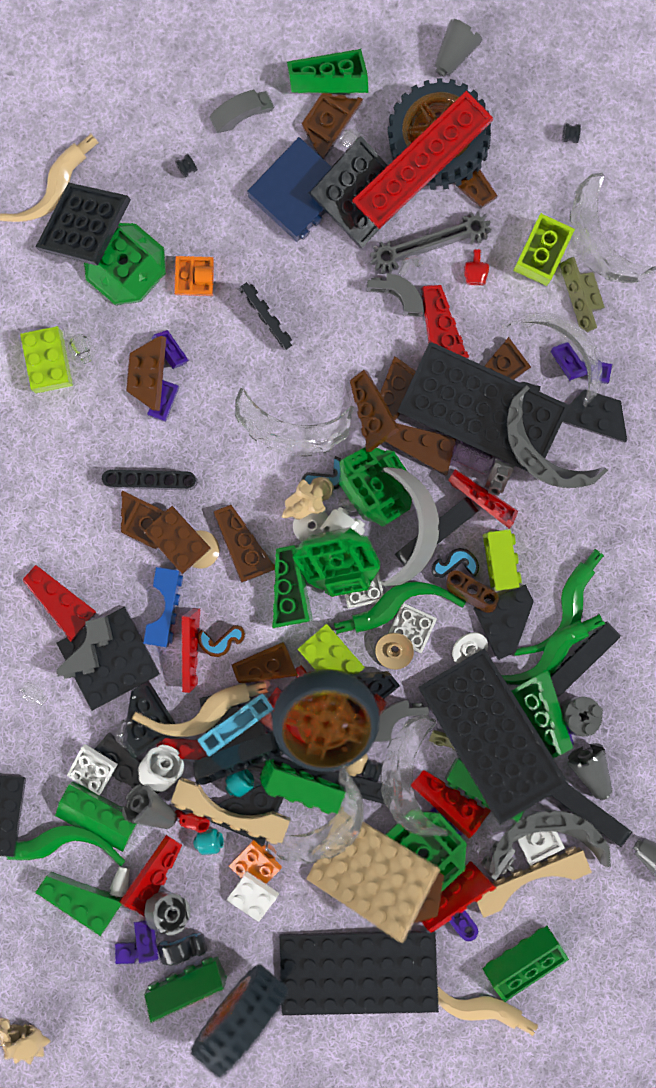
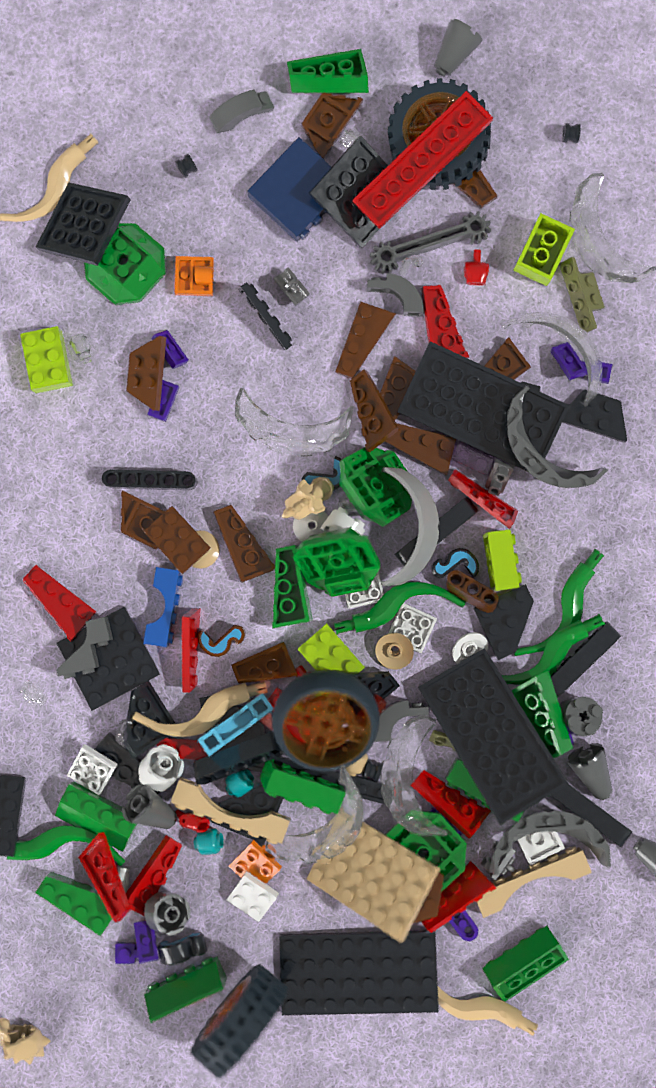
(105, 877): none -> red wing
(291, 286): none -> flat silver hips
(364, 334): none -> reddish brown wing

